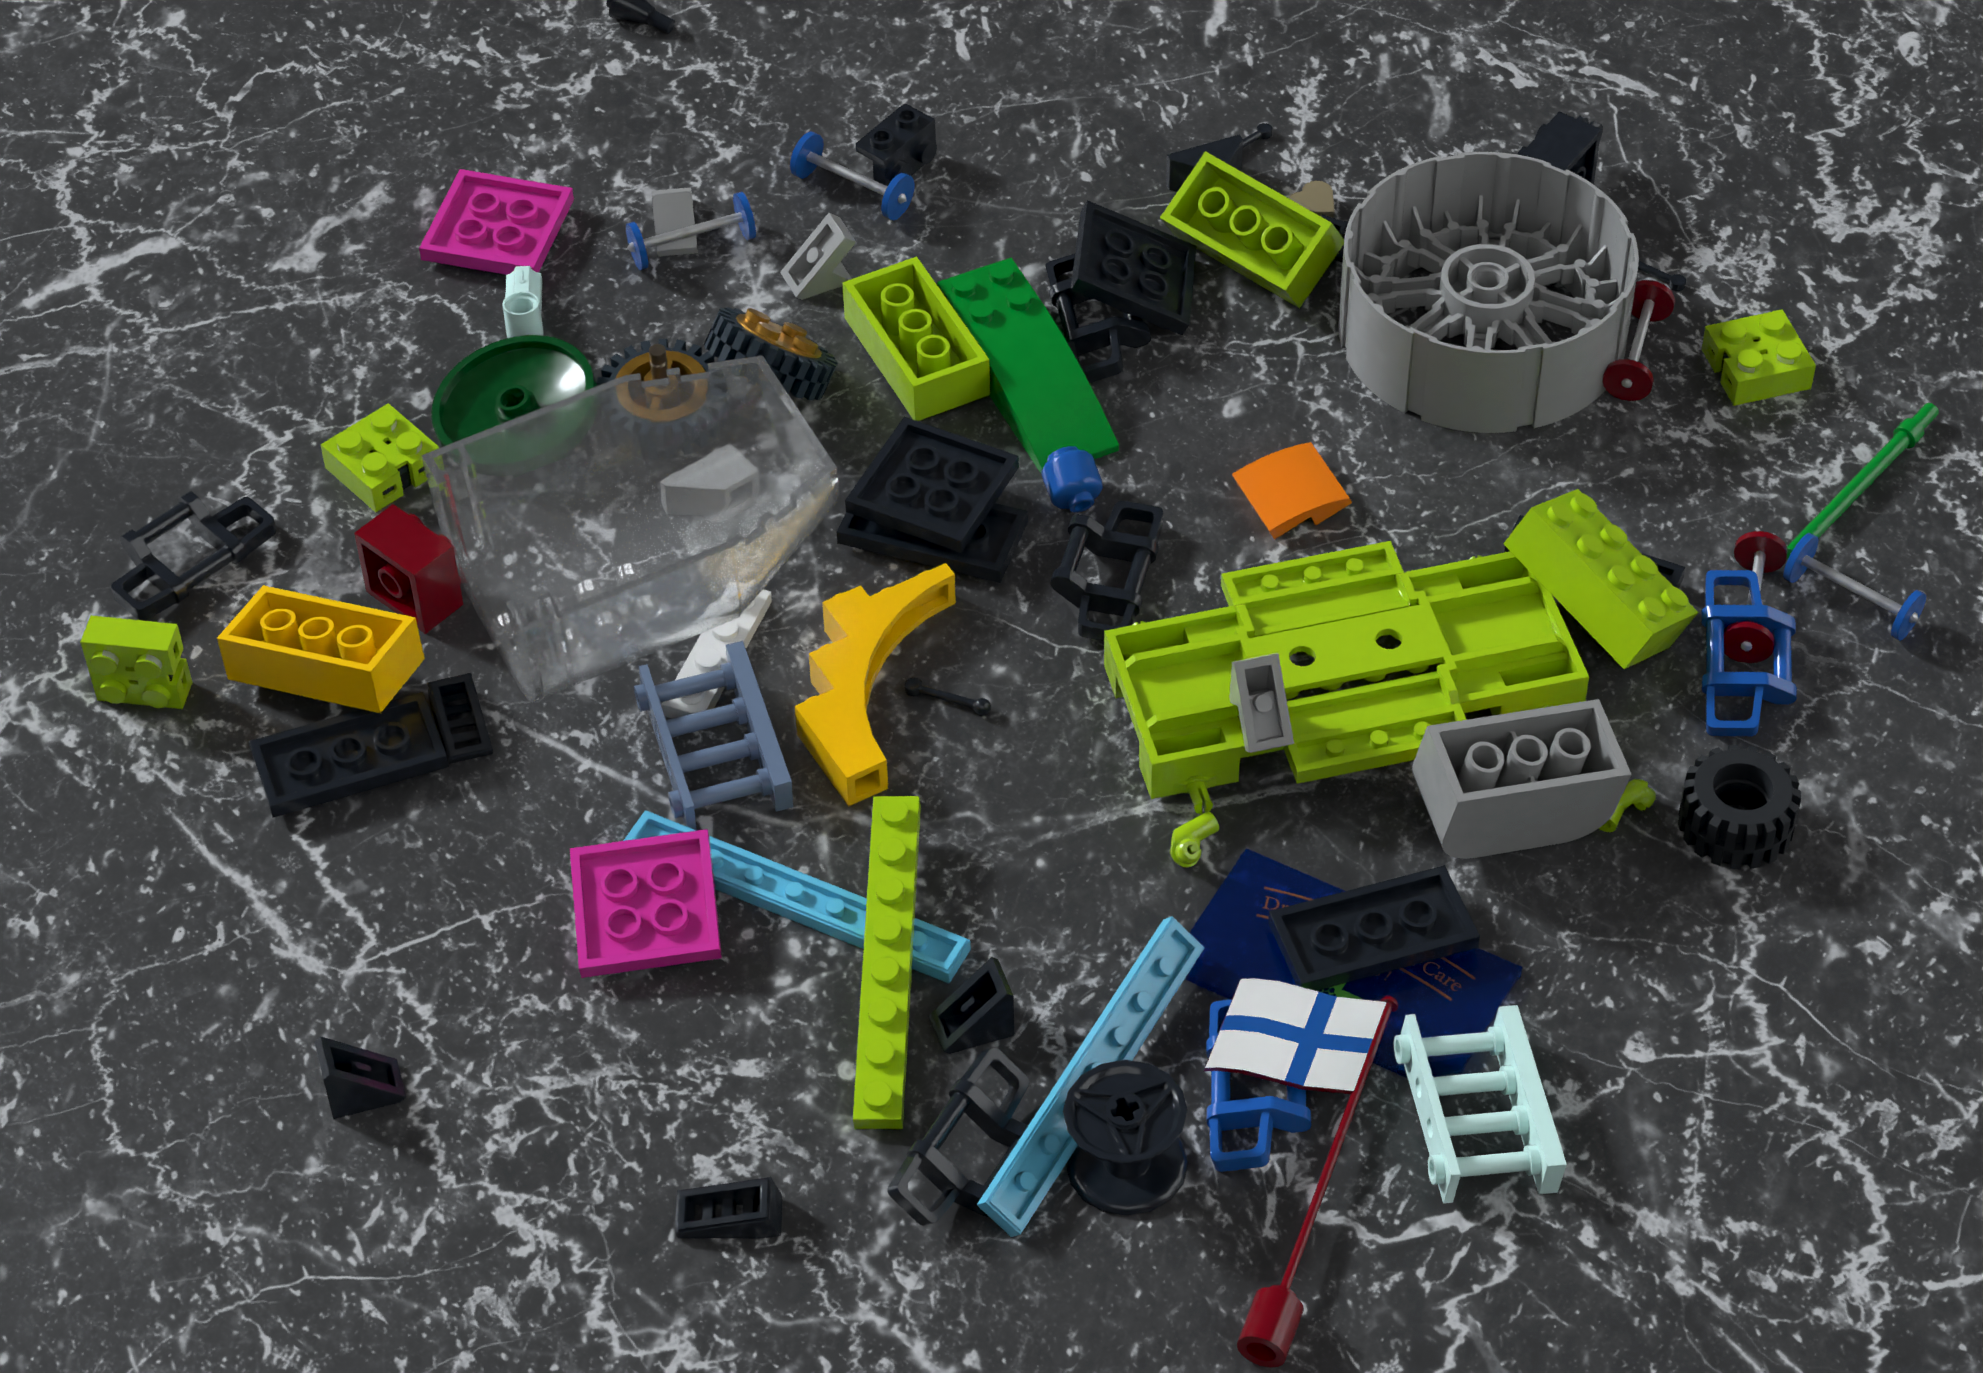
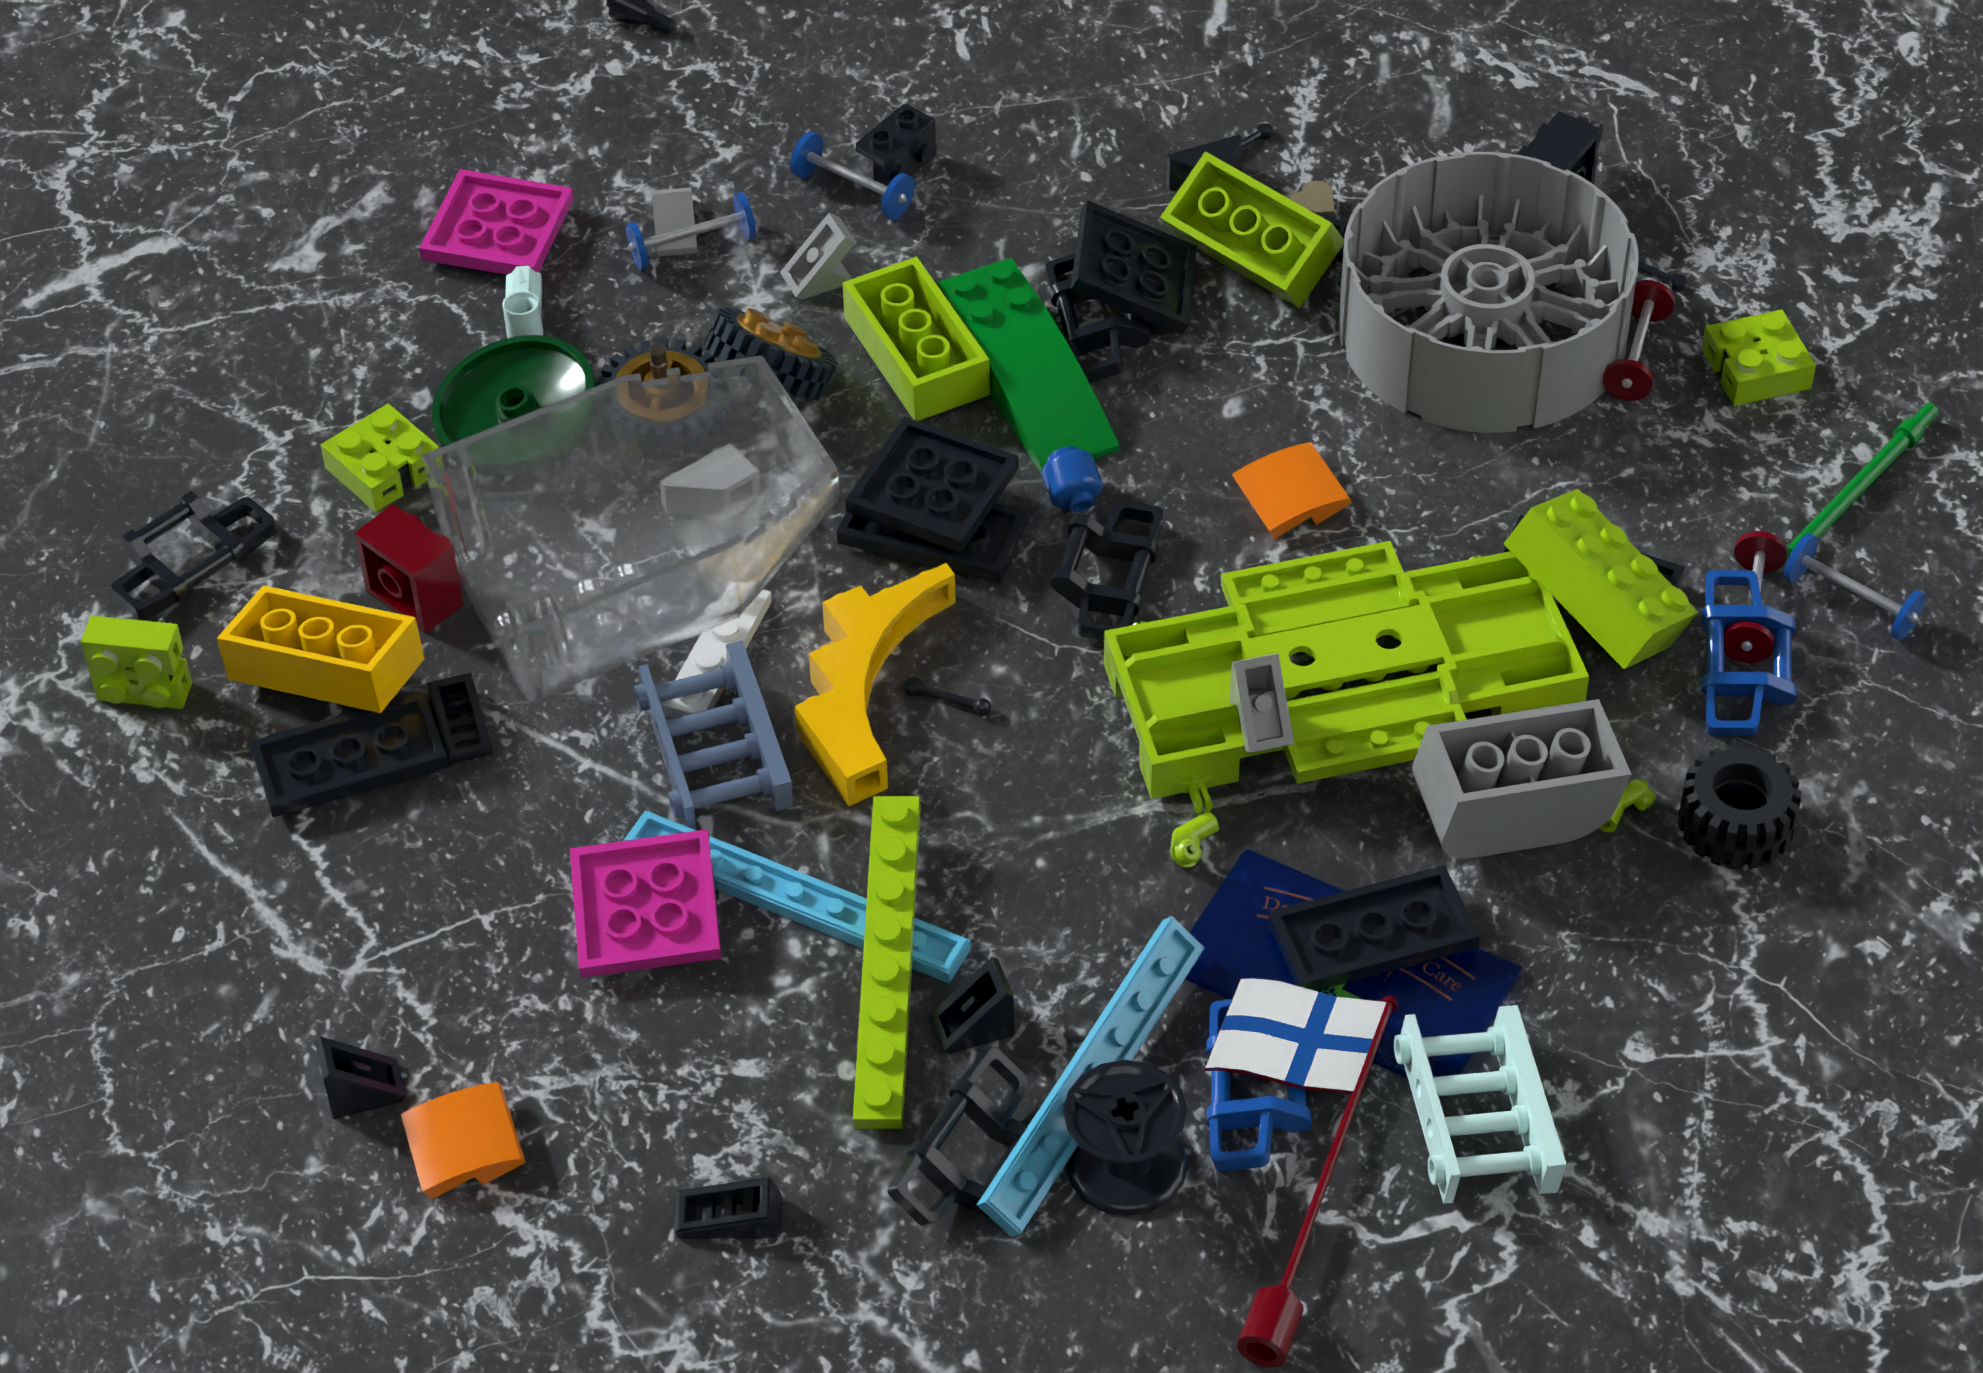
(462, 1138): none -> orange slope

